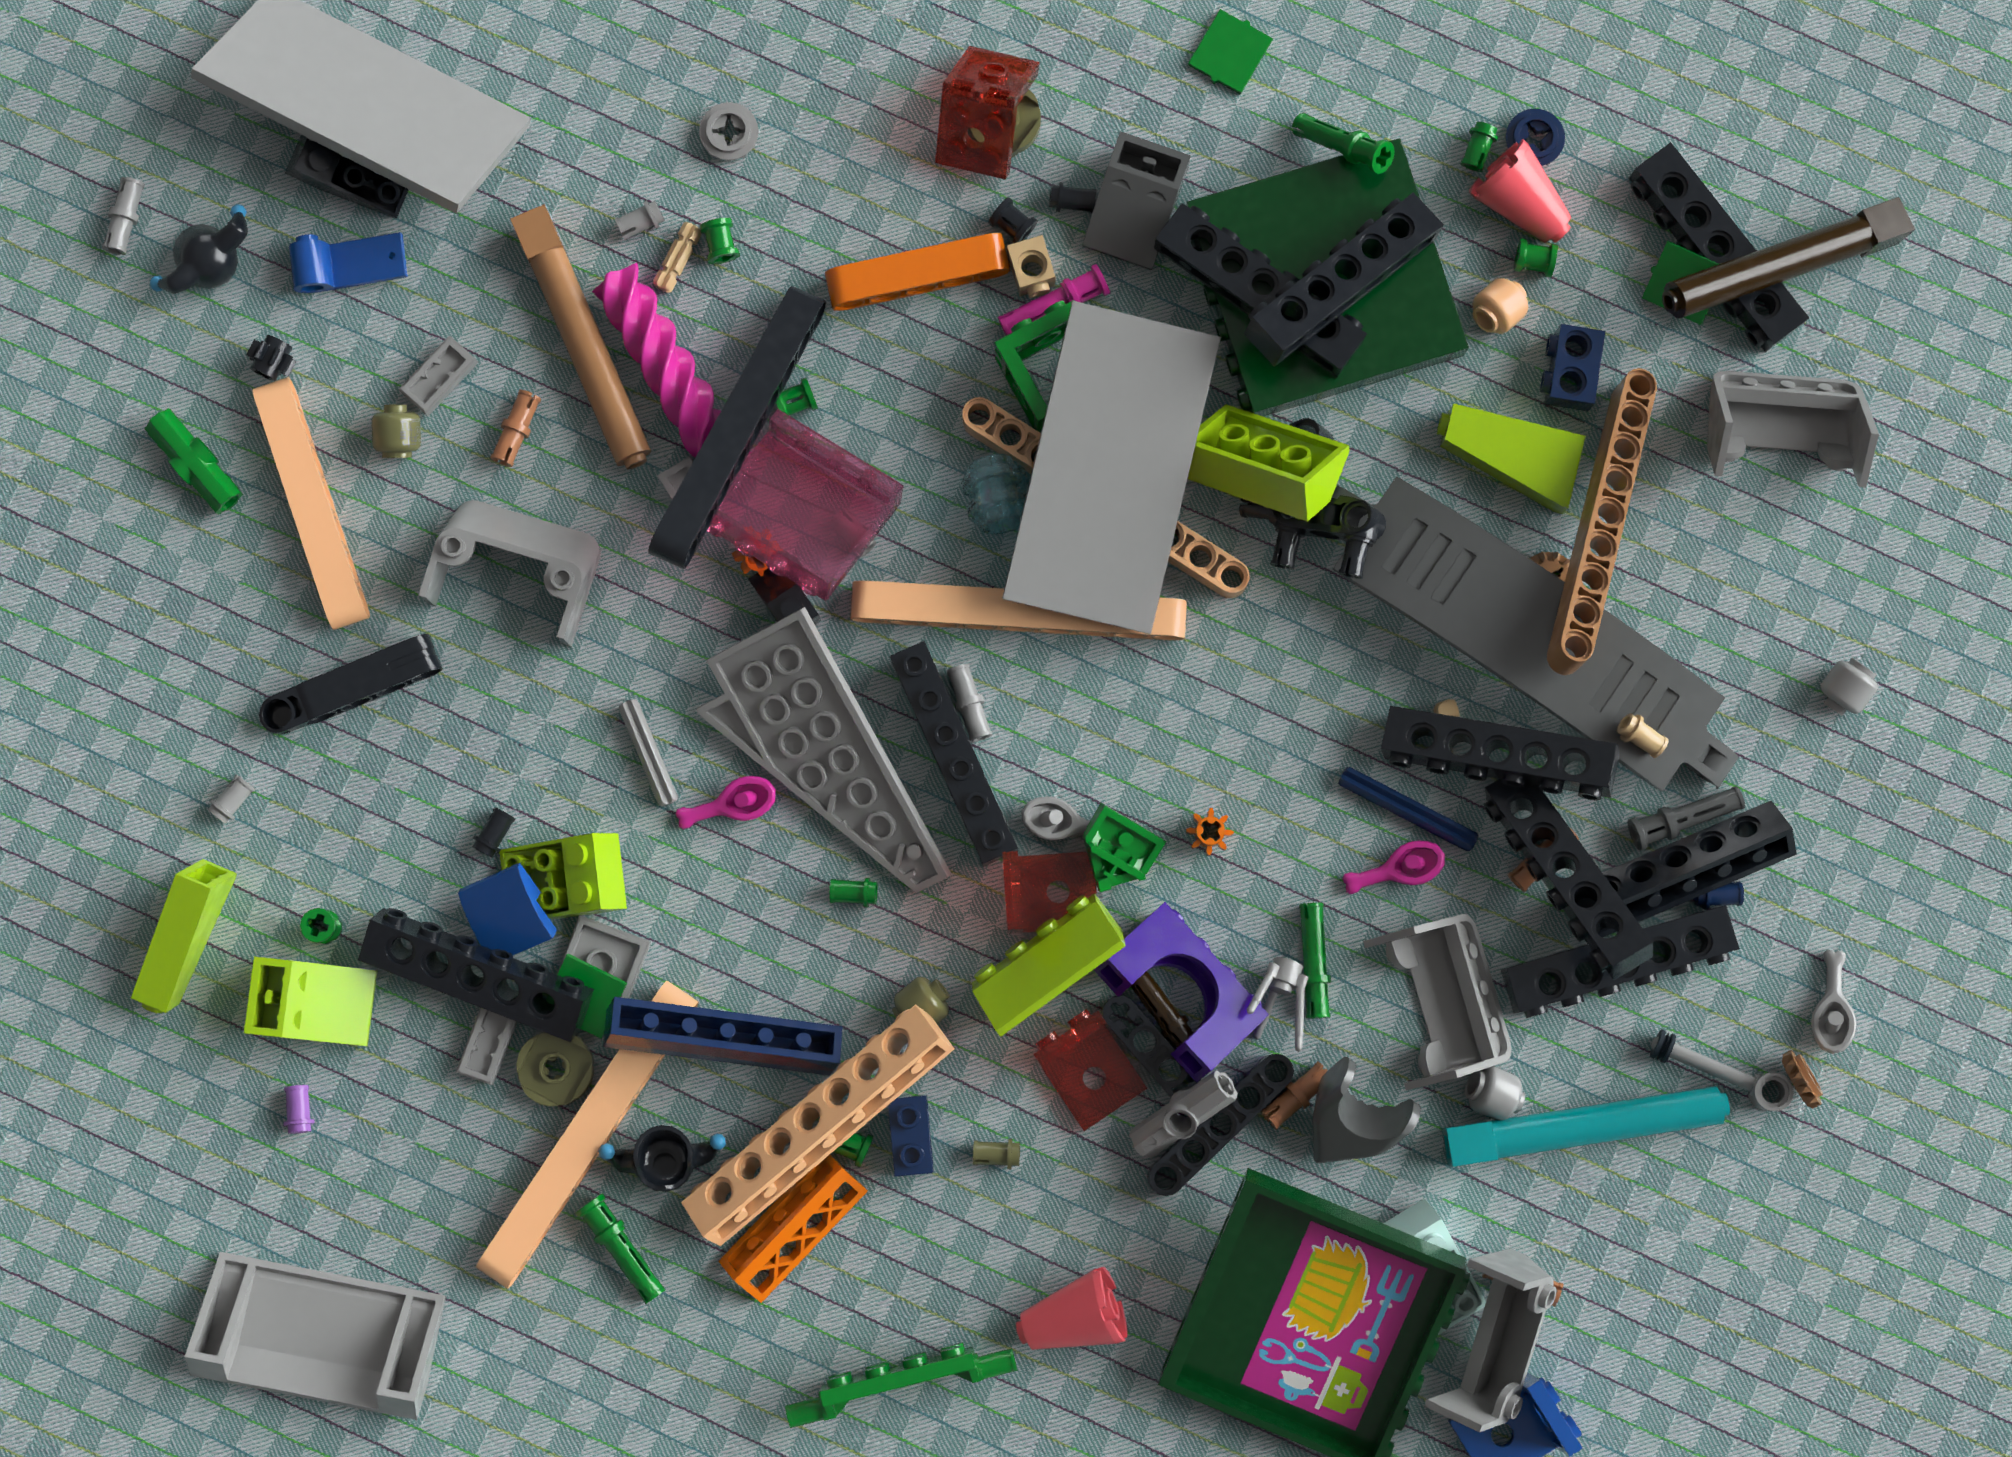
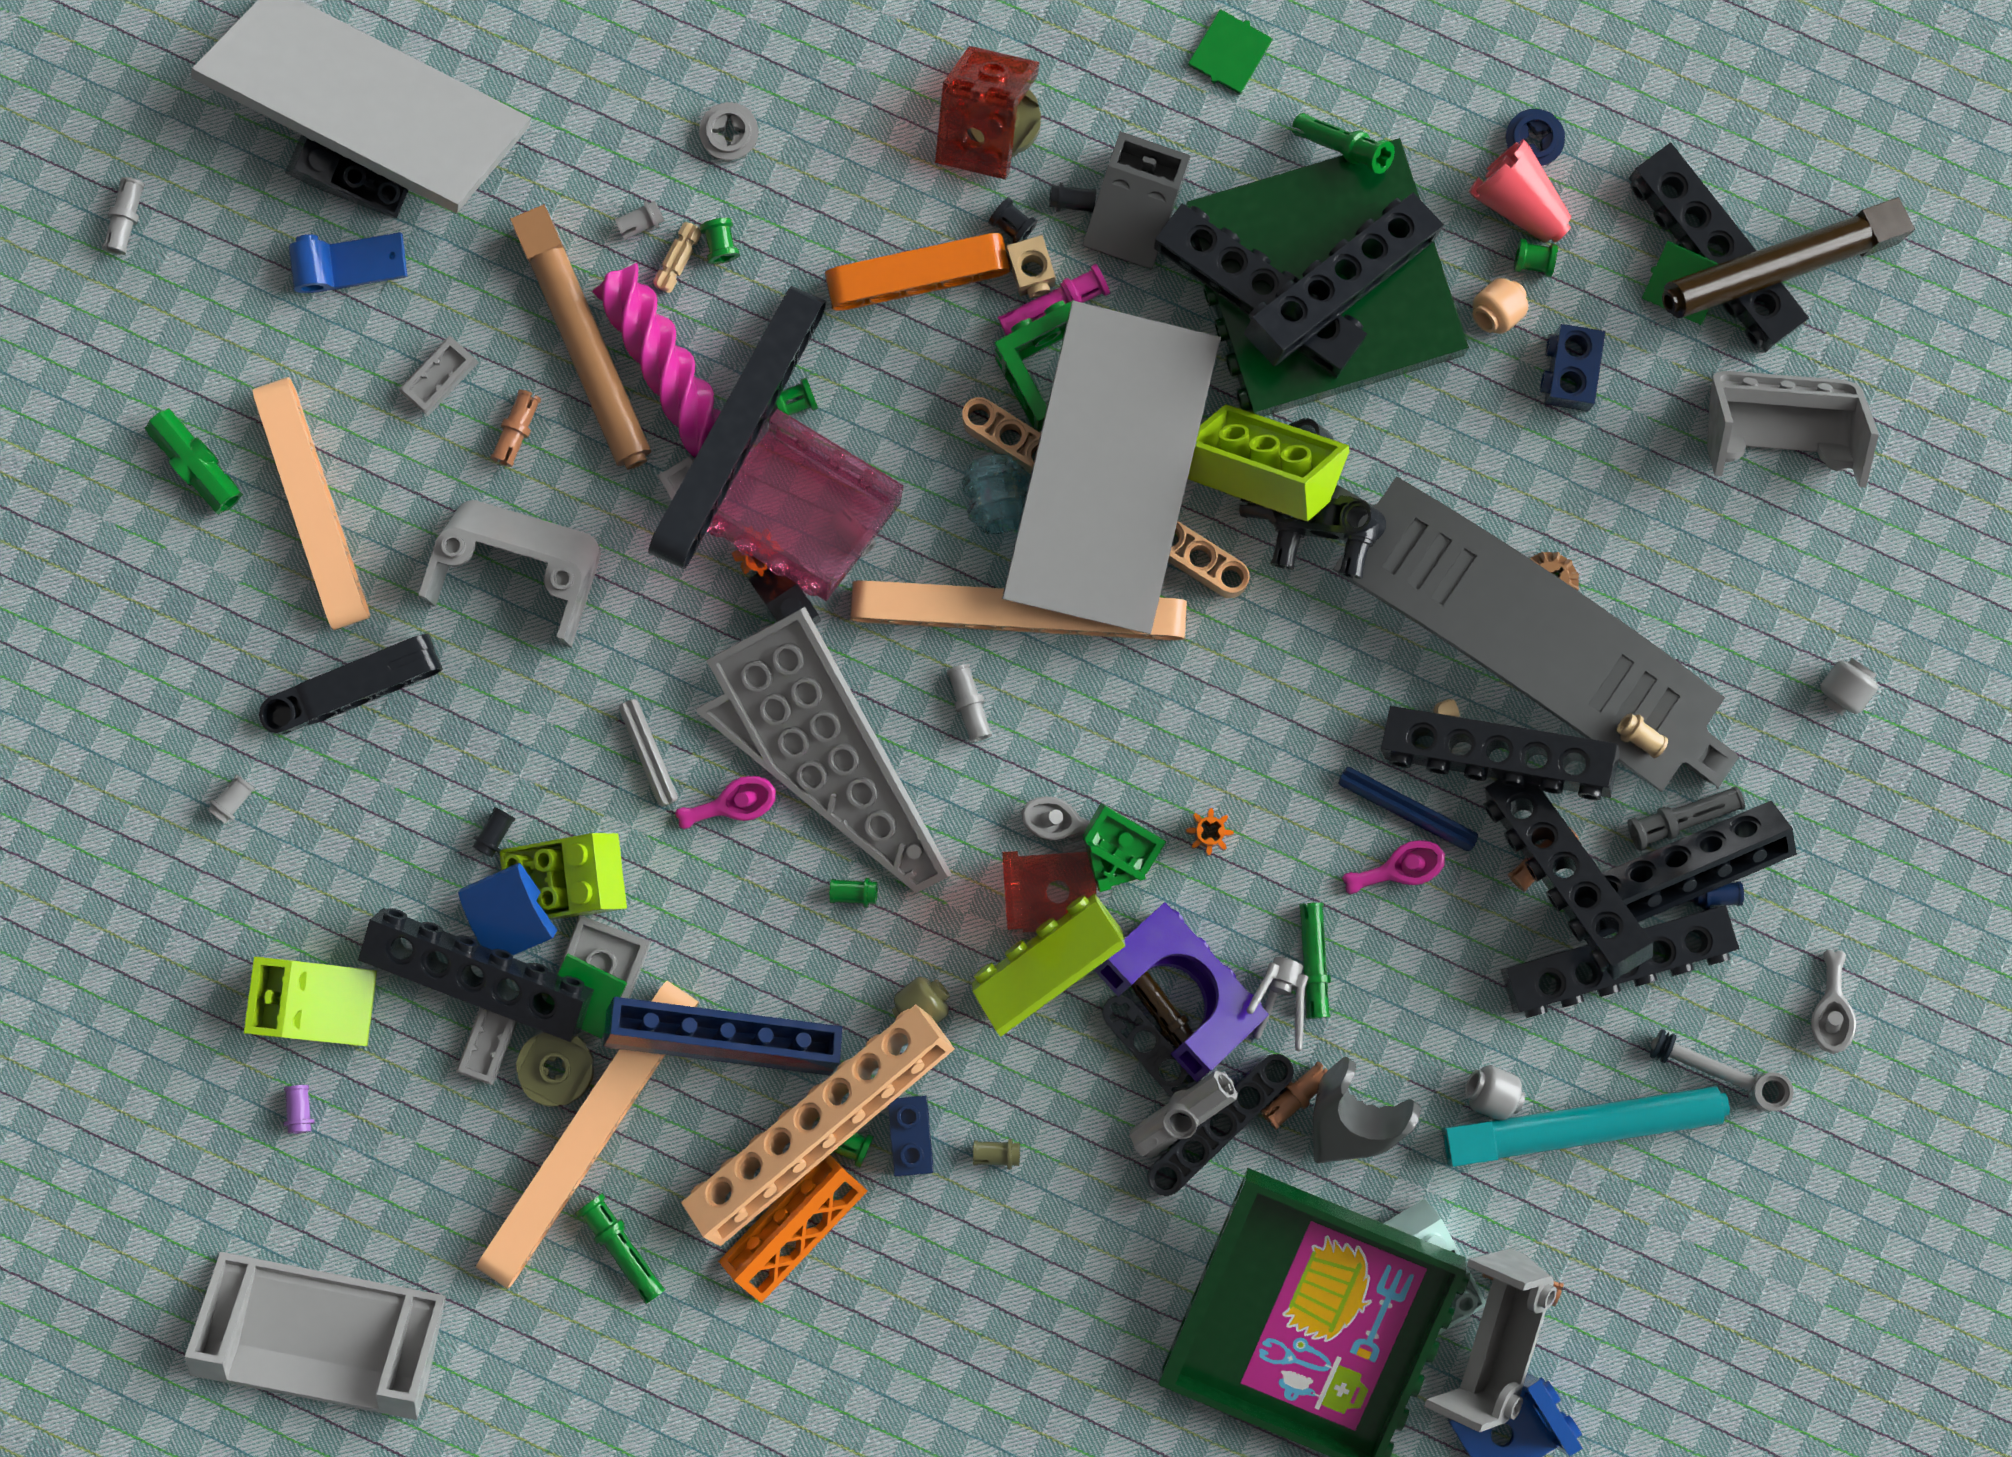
(182, 934): lime slope -> none
(205, 255): black piece -> none
(271, 358): black gear -> none
(312, 933): green bush -> none
(396, 431): olive head -> none
(663, 1157): black piece -> none
(880, 1378): green plate -> none
(953, 753): black brick -> none
(1072, 1053): clear red bracket -> none
(1076, 1315): coral cone -> none
(1454, 997): light grey windscreen -> none
(1479, 145): green pin -> none
(1517, 452): lime slope -> none
(1595, 533): medium nougat beam -> none
(1802, 1079): medium nougat gear -> none

